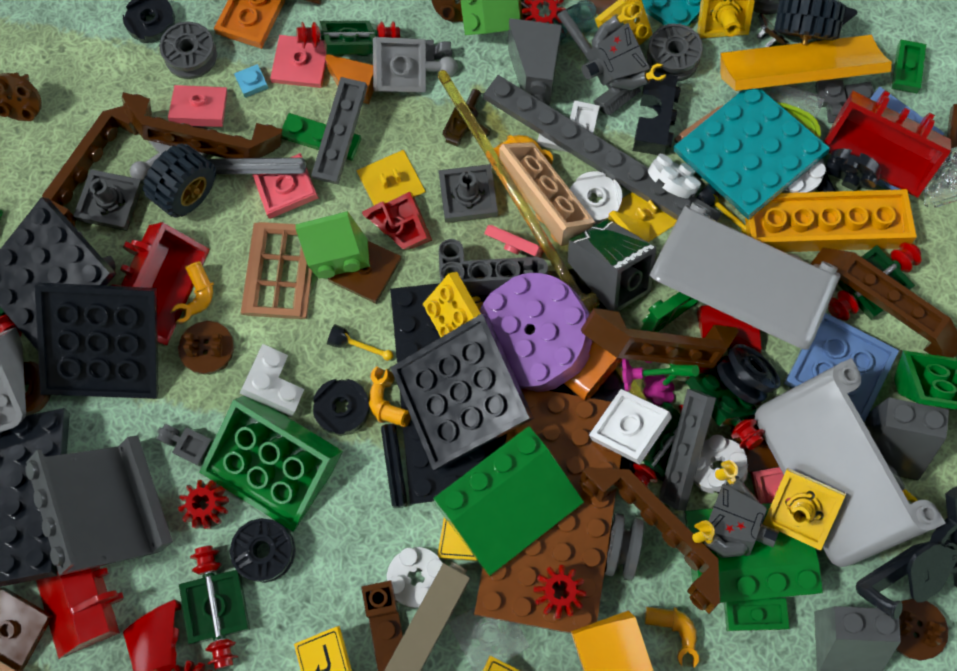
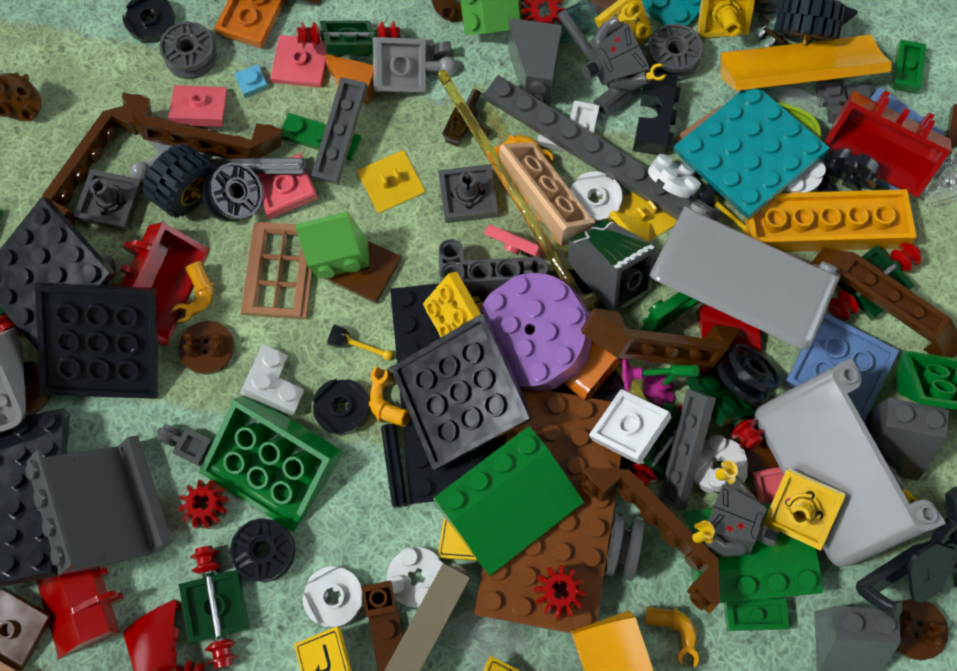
(244, 185): none -> black wheel
(317, 591): none -> white plate
(400, 221): red slope -> none

